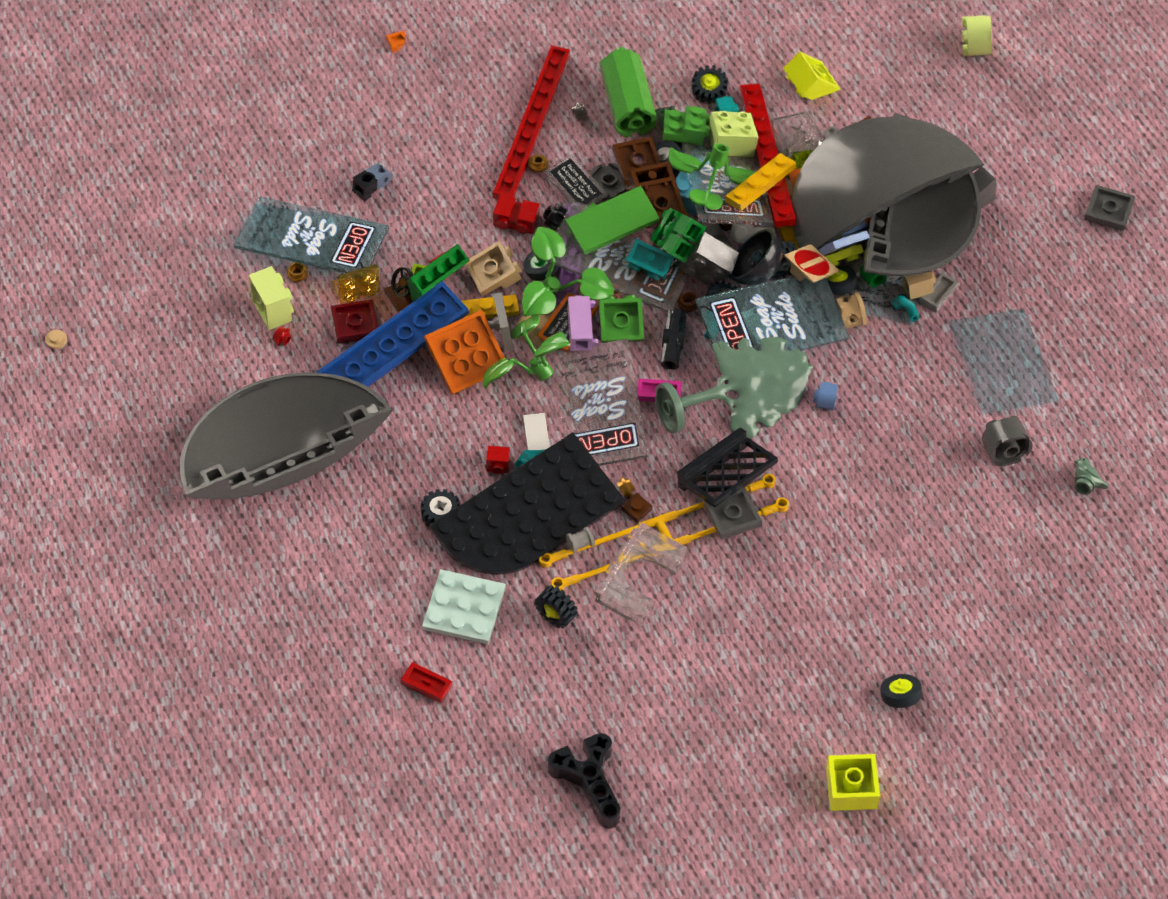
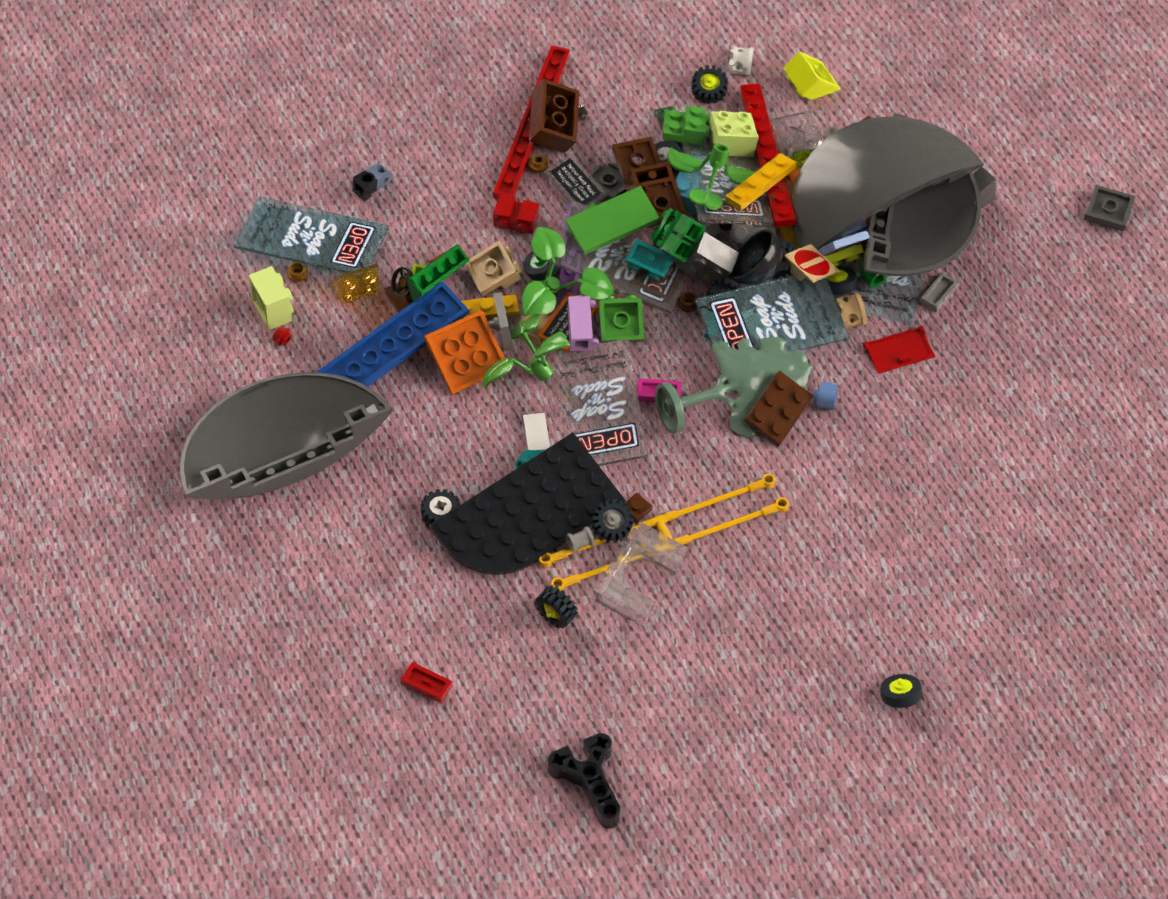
(56, 339): tan plate -> none
(353, 320): dark red plate -> none
(395, 40): orange tile -> none
(464, 606): light aqua plate -> none
(498, 459): red plate -> none
(554, 116): none -> reddish brown brick
(554, 216): black gear -> none
(612, 521): none -> black wheel
(626, 487): pearl gold plate -> none
(628, 92): bright green brick -> none
(673, 338): black piece -> none
(715, 459): black fence -> none
(726, 104): teal plate -> none
(734, 515): dark grey plate -> none
(740, 60): none -> white piece
(778, 408): none -> reddish brown plate
(852, 782): neon yellow brick -> none
(902, 347): none -> red door
(908, 305): teal arm -> none
(919, 284): tan brick -> none
(976, 35): yellowish green brick -> none
(1004, 361): clear light blue piece -> none
(1006, 441): dark grey brick -> none
(1087, 477): sand green animal -> none

